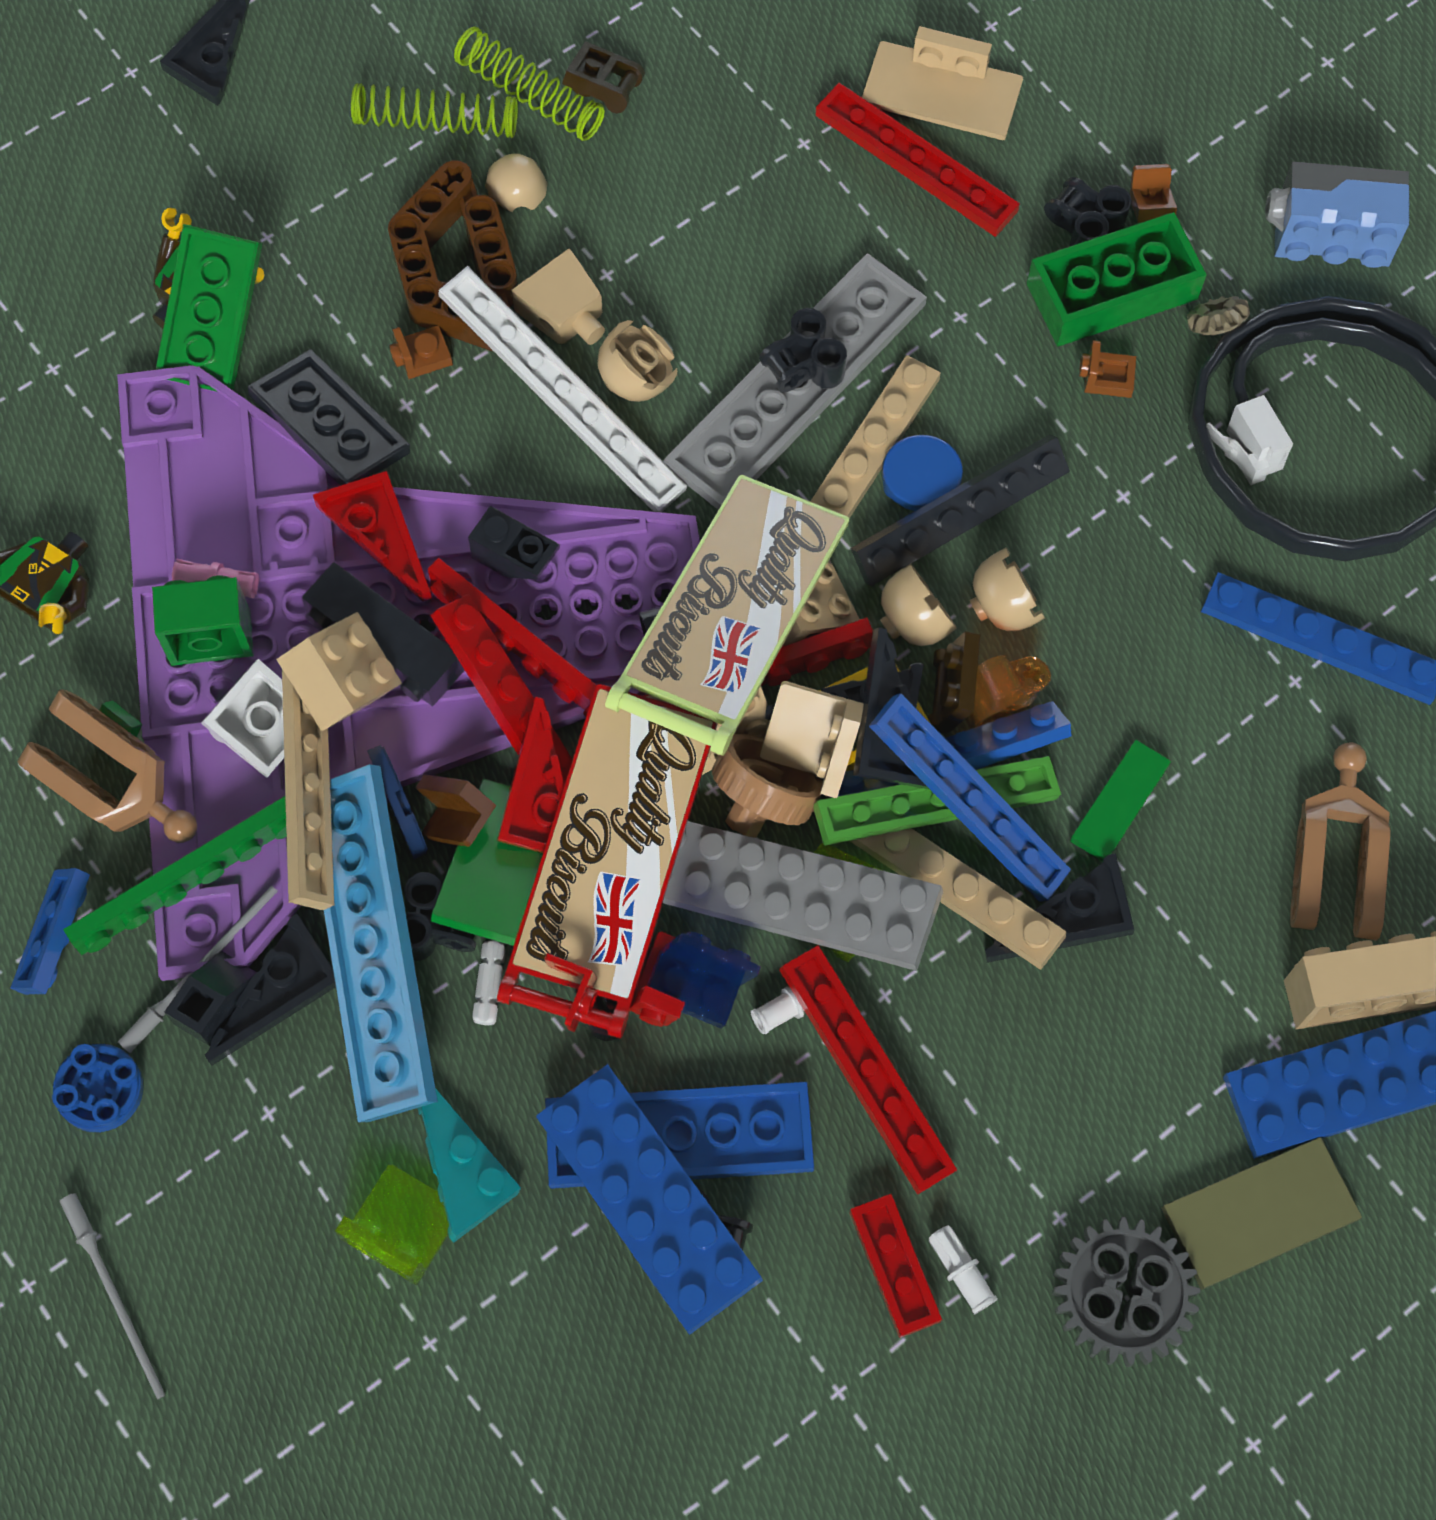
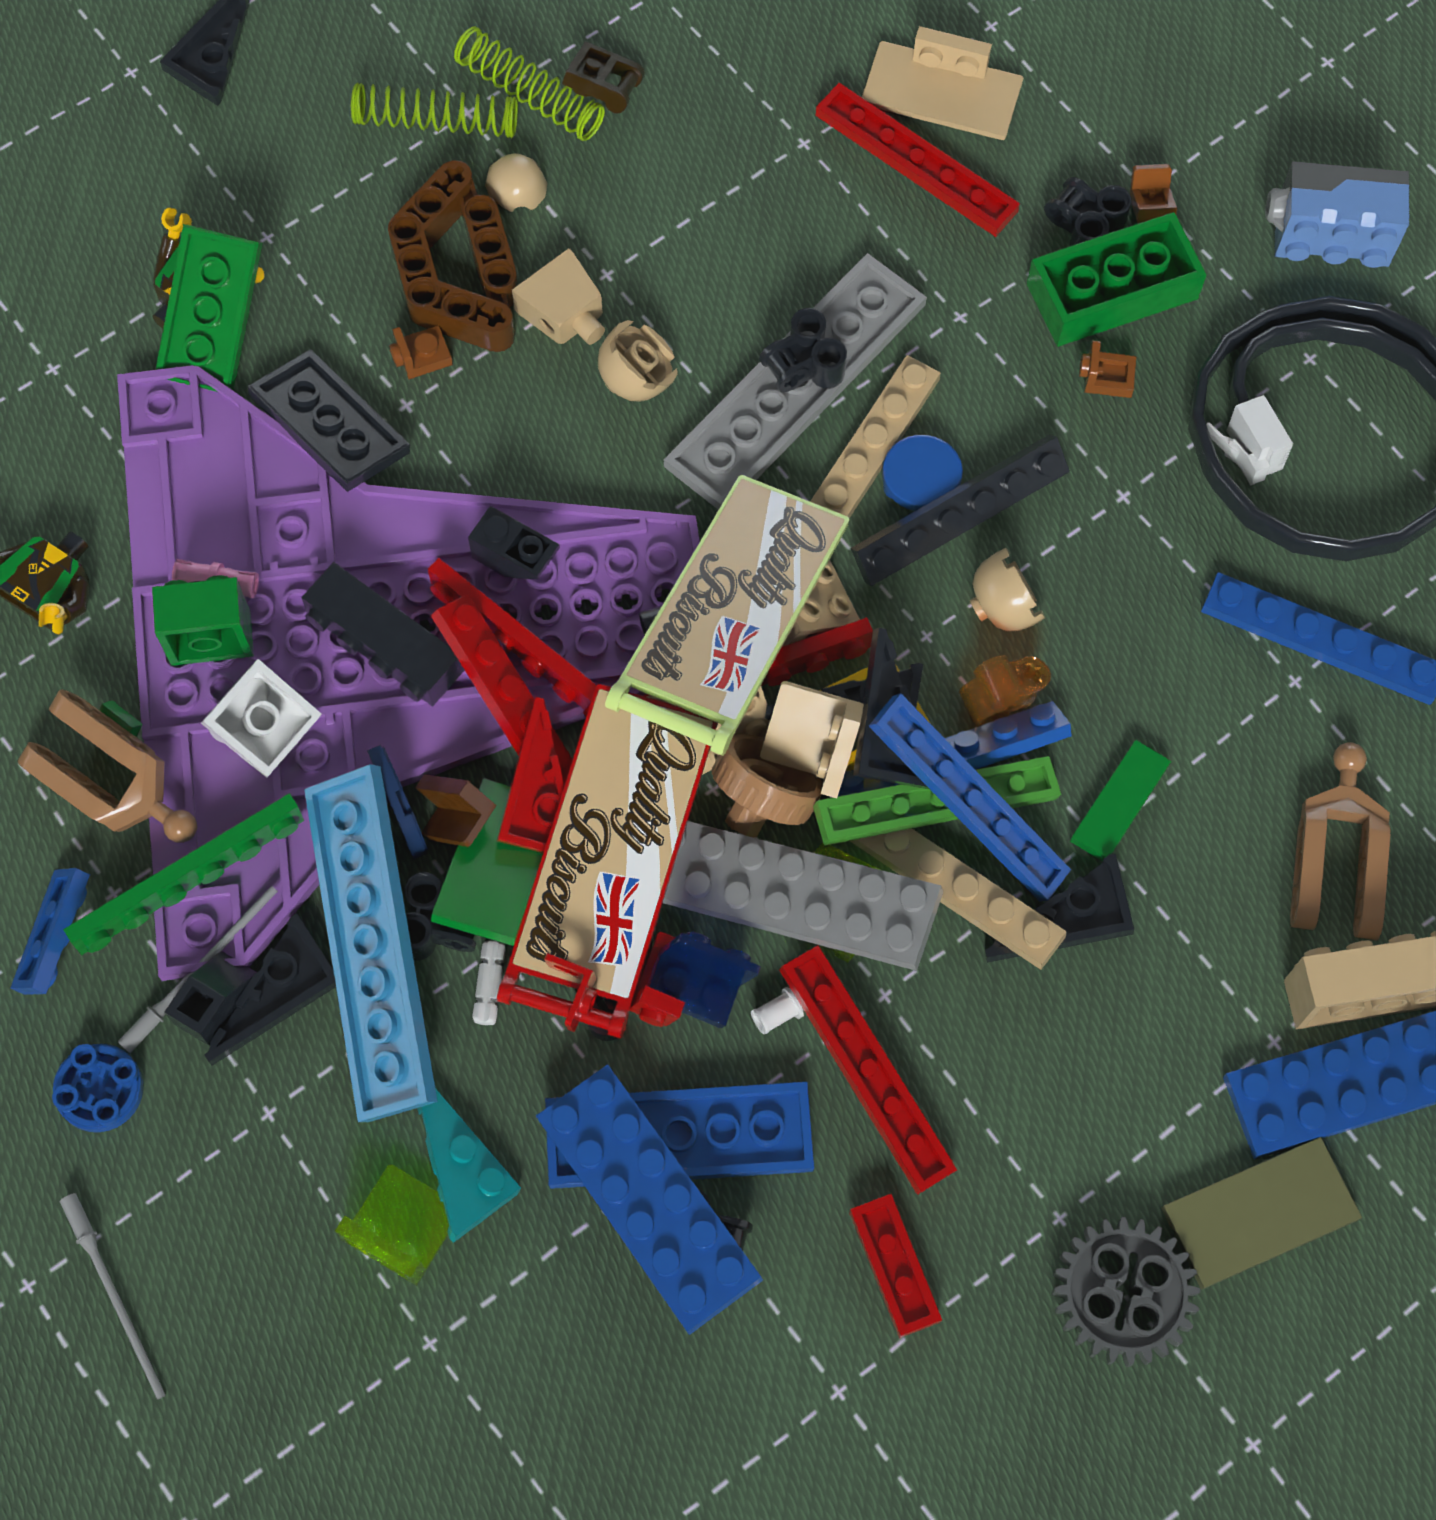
(307, 805): tan plate -> none
(339, 671): tan brick -> none
(373, 519): red wing -> none
(562, 390): white tile -> none
(914, 610): tan cylinder -> none
(955, 682): dark brown plate -> none
(962, 1269): white axle -> none
(1218, 315): dark tan gear -> none

